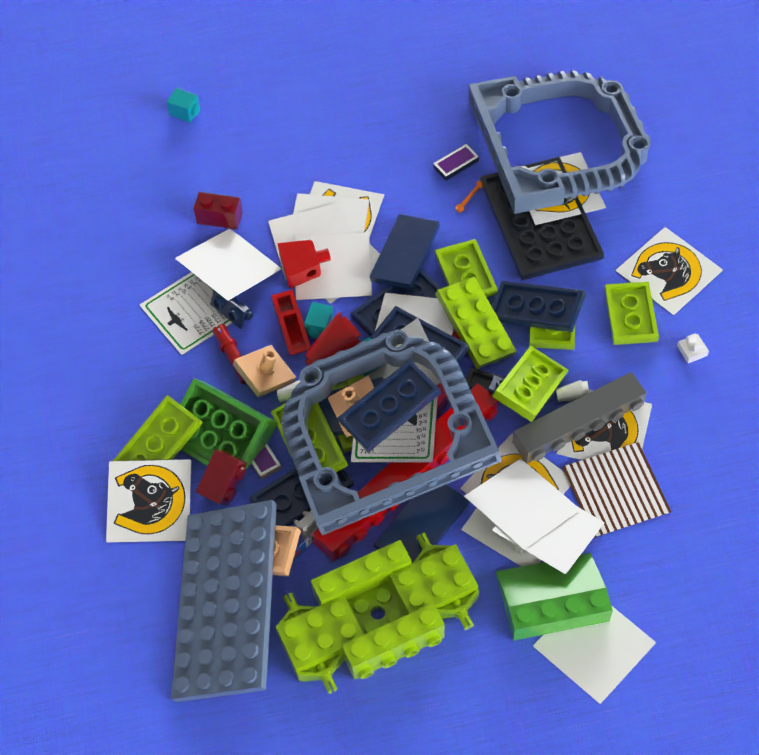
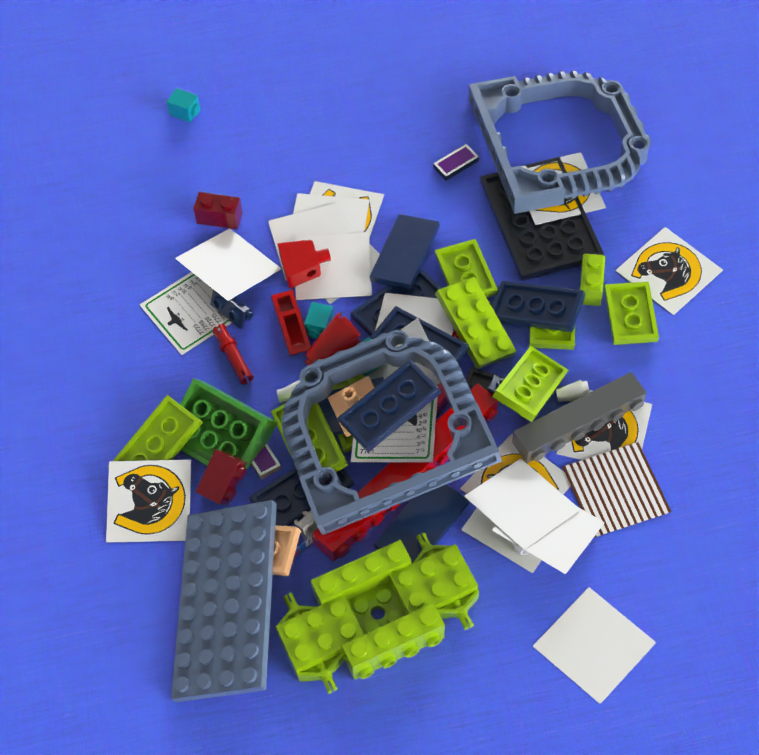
(264, 371): light nougat tile -> none
(460, 207): orange hinge -> none
(548, 601): bright green slope -> none
(592, 278): none -> lime brick
(692, 348): white tile -> none

